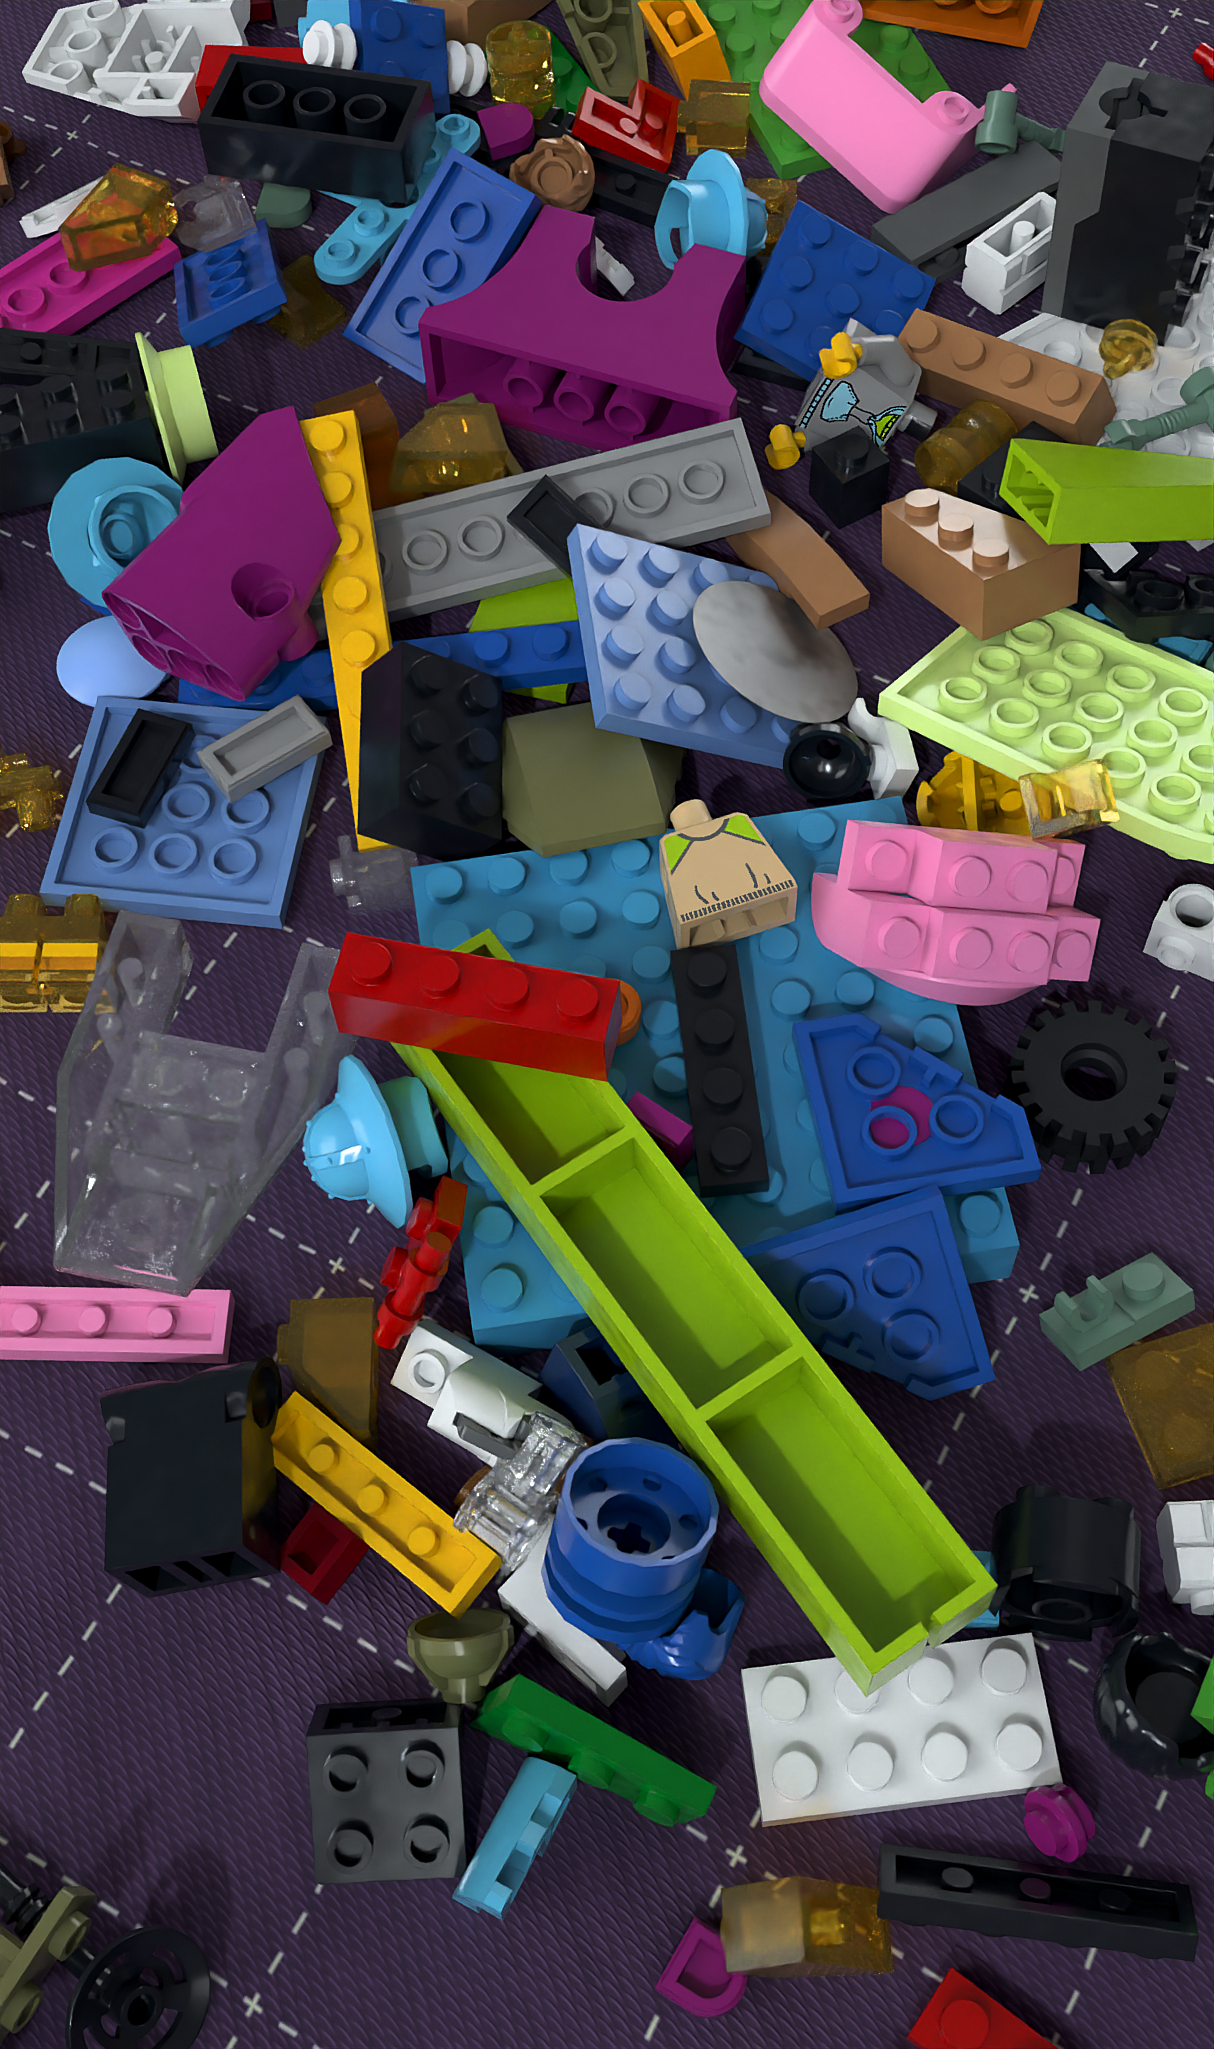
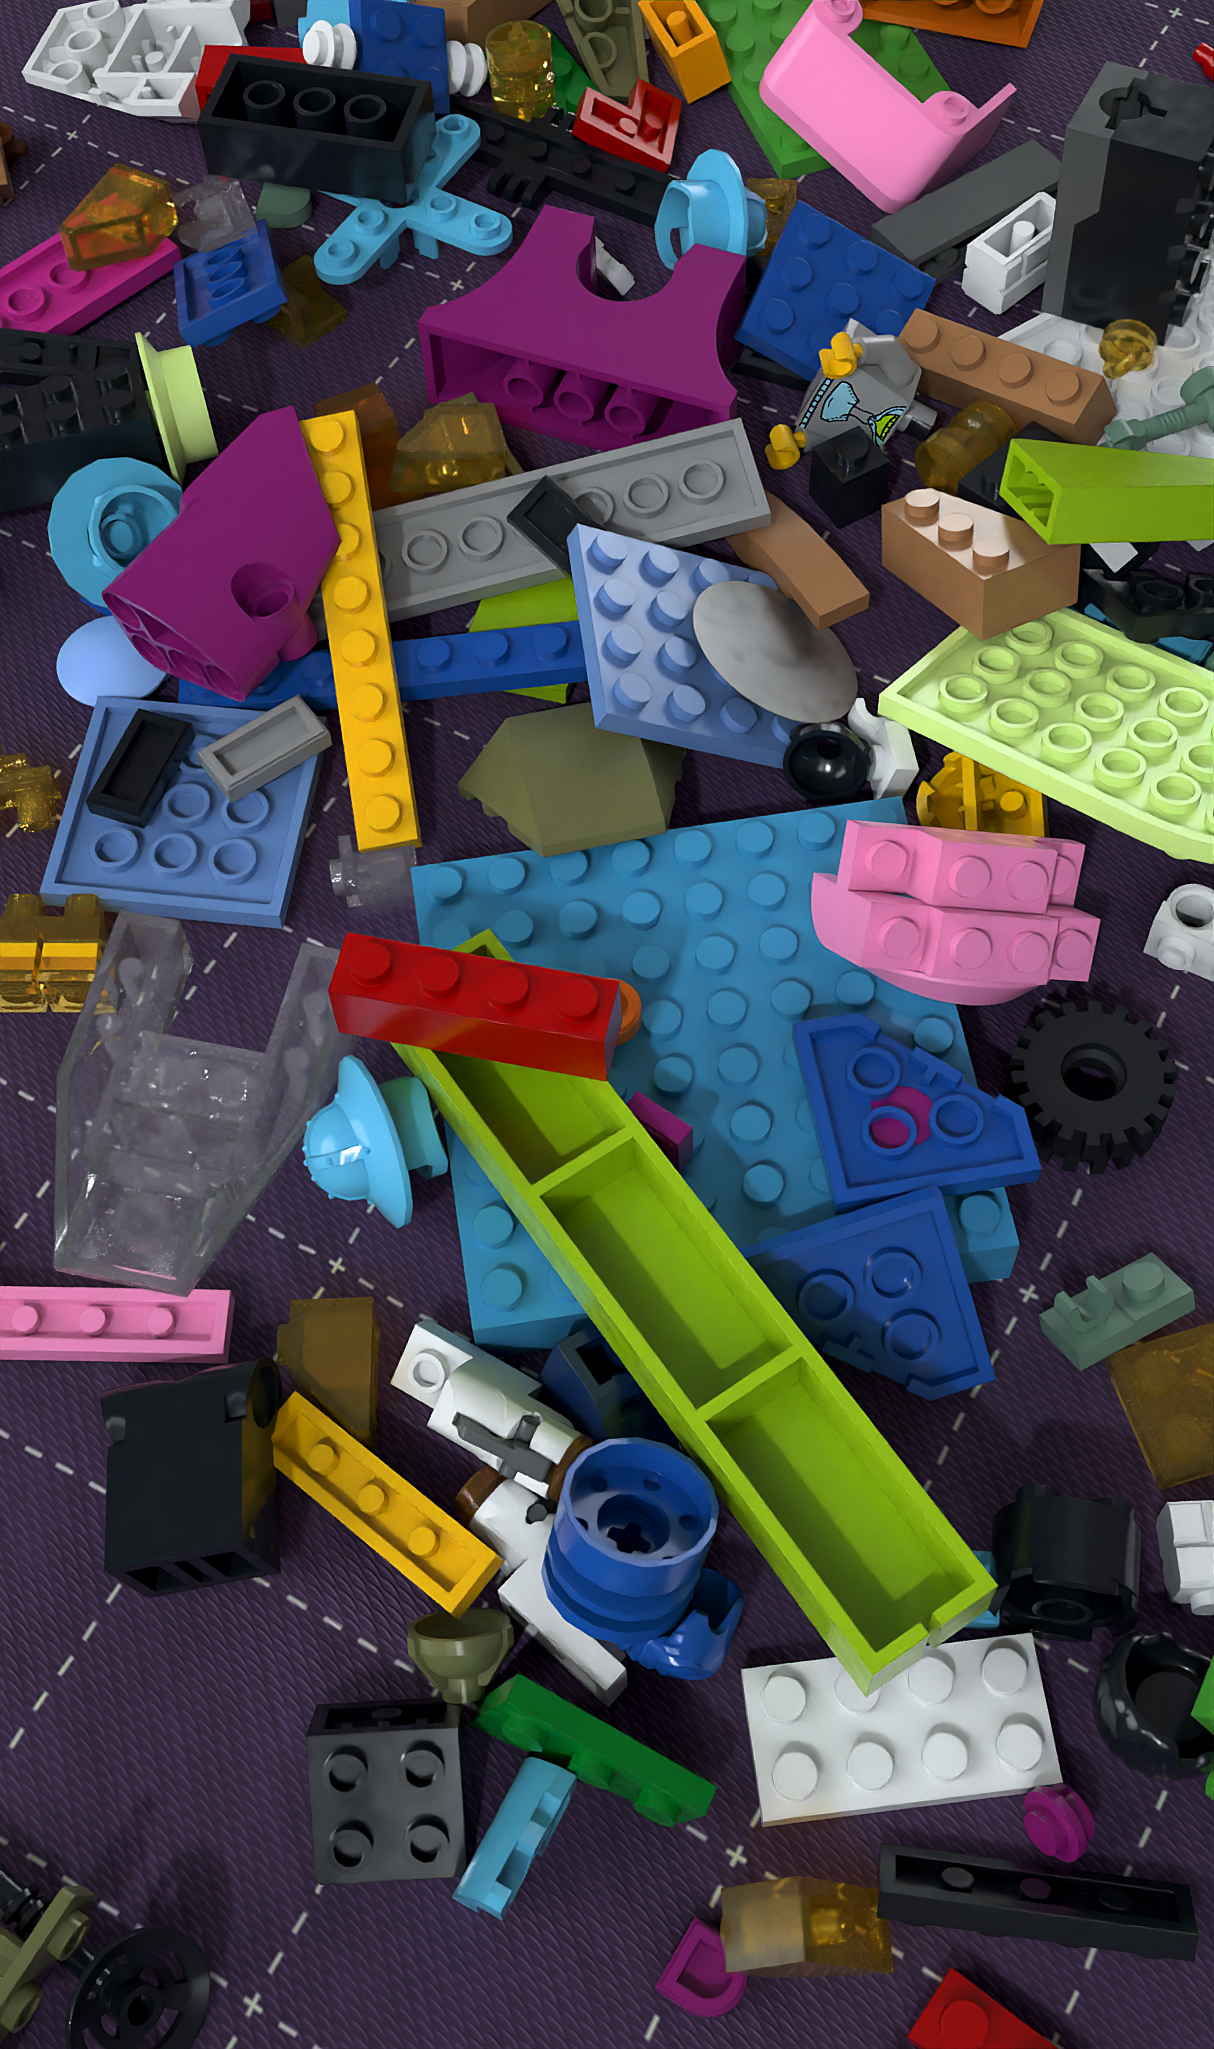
(55, 213): white tile -> none
(321, 1553): dark red plate -> none
(421, 1263): red plate -> none
(430, 755): black brick -> none
(447, 249): blue plate -> none
(506, 129): magenta tile -> none
(518, 1494): clear connector -> none
(557, 173): medium nougat hair -> none
(716, 117): clear yellow brick -> none
(719, 1072): black plate -> none
(721, 878): tan torso -> none
(1004, 125): sand green brick -> none
(1068, 800): clear yellow panel -> none

